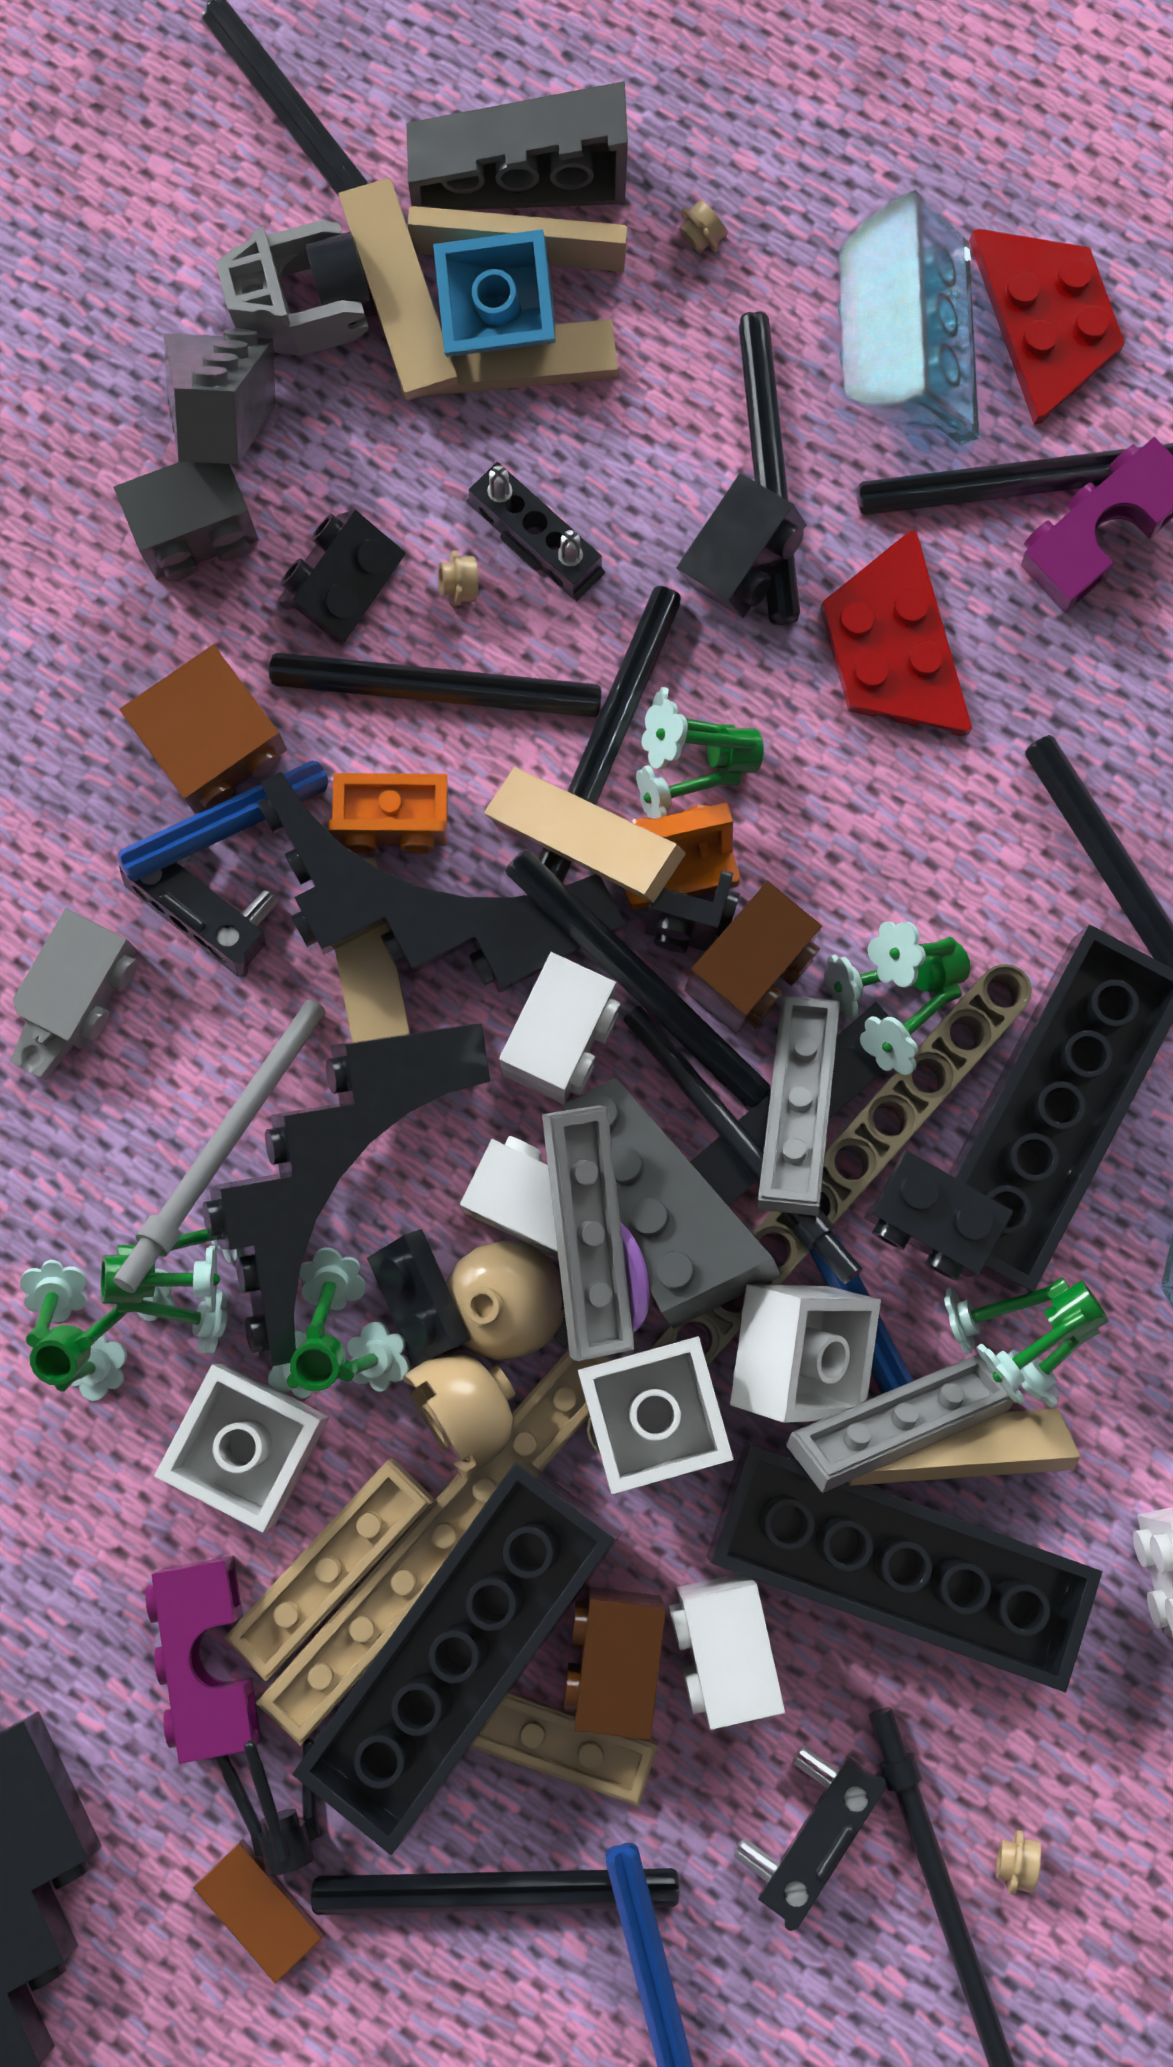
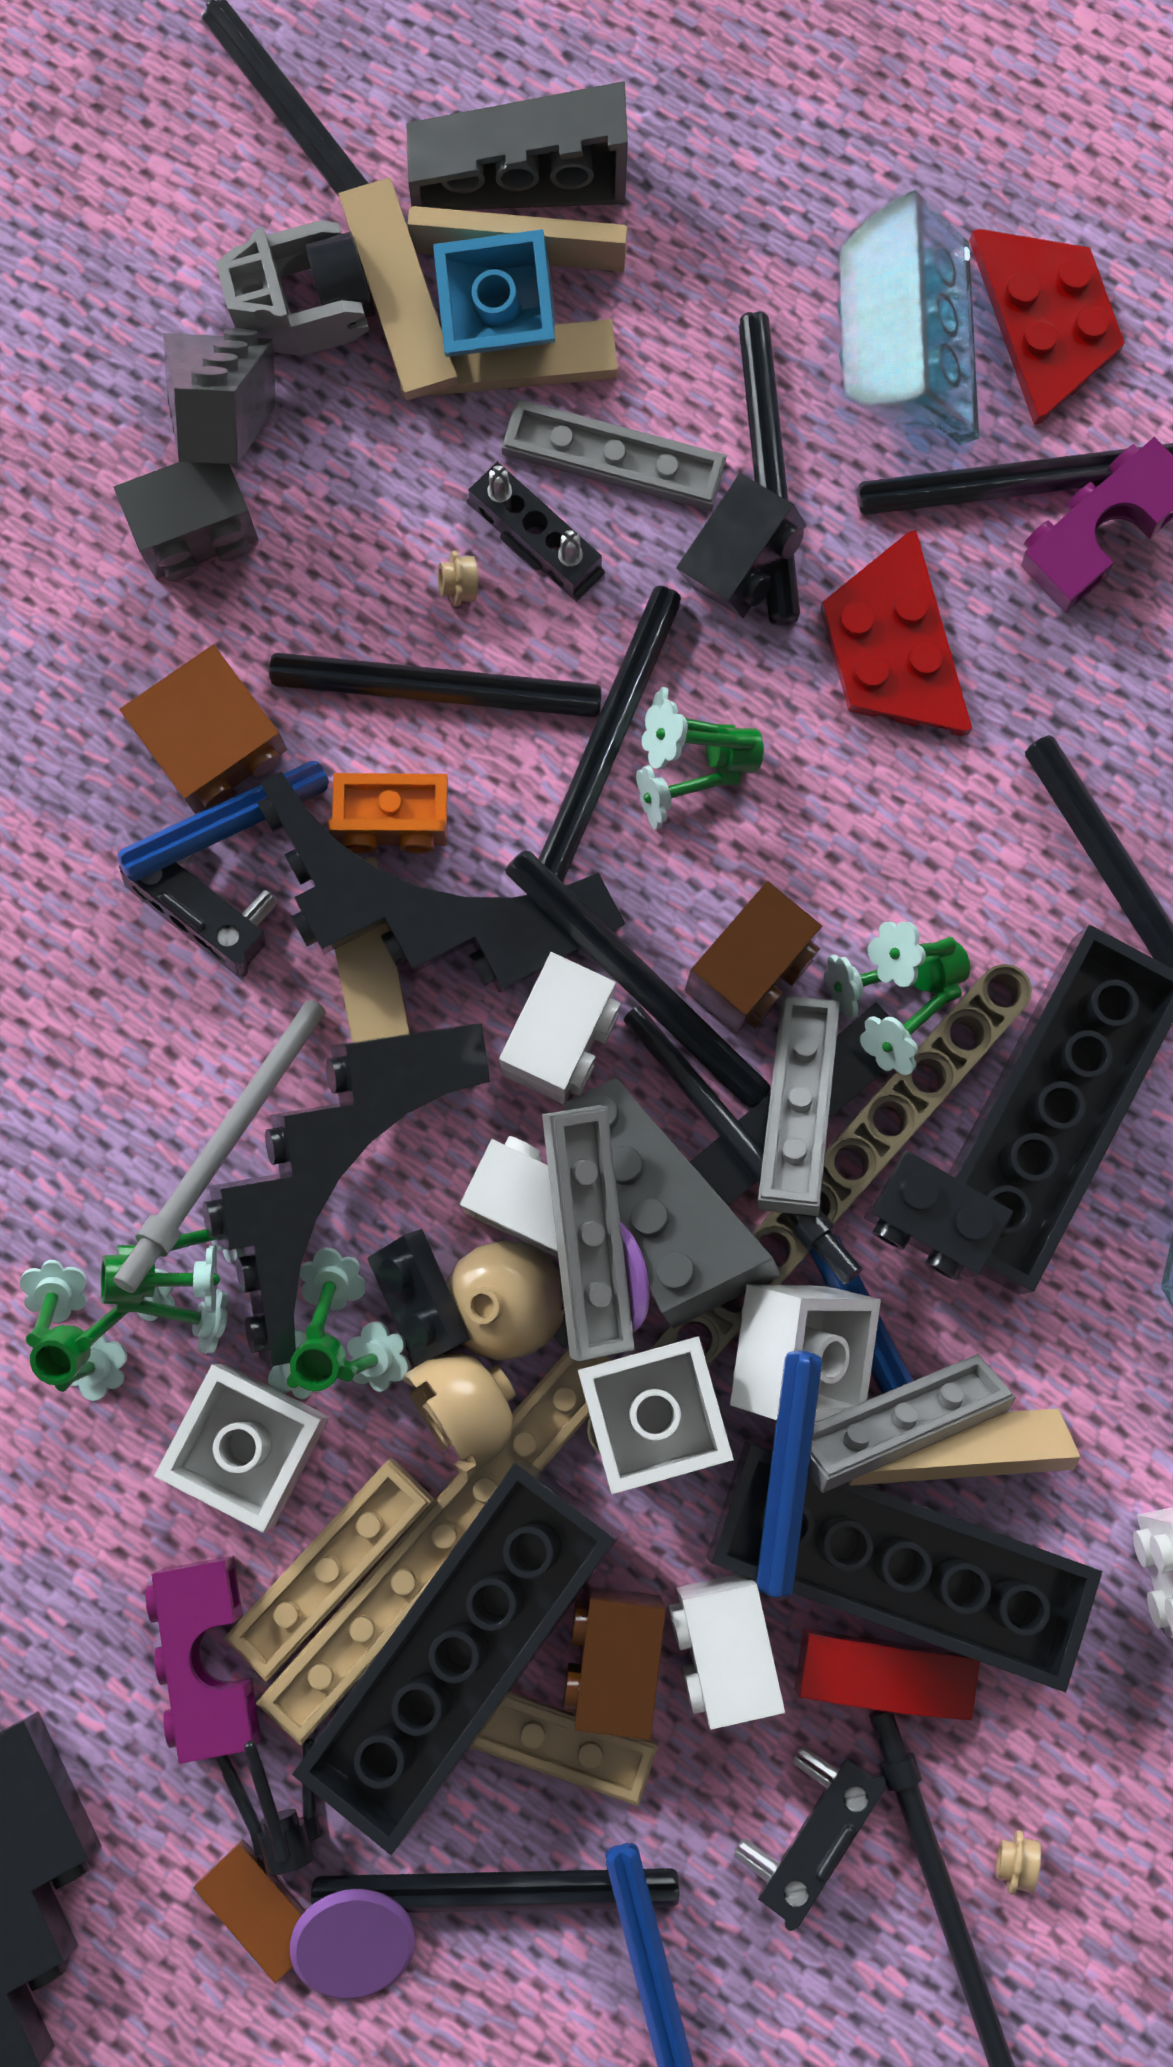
(69, 991): light grey hinge -> none
(340, 573): black bracket -> none
(352, 1944): none -> medium lavender piece
(585, 834): tan tile -> none
(614, 454): none -> light grey tile
(689, 921): black bracket -> none
(702, 227): tan plate -> none
(707, 840): orange bracket -> none
(789, 1473): none -> blue axle
(885, 1676): none -> red slope
(1073, 1316): plant -> none

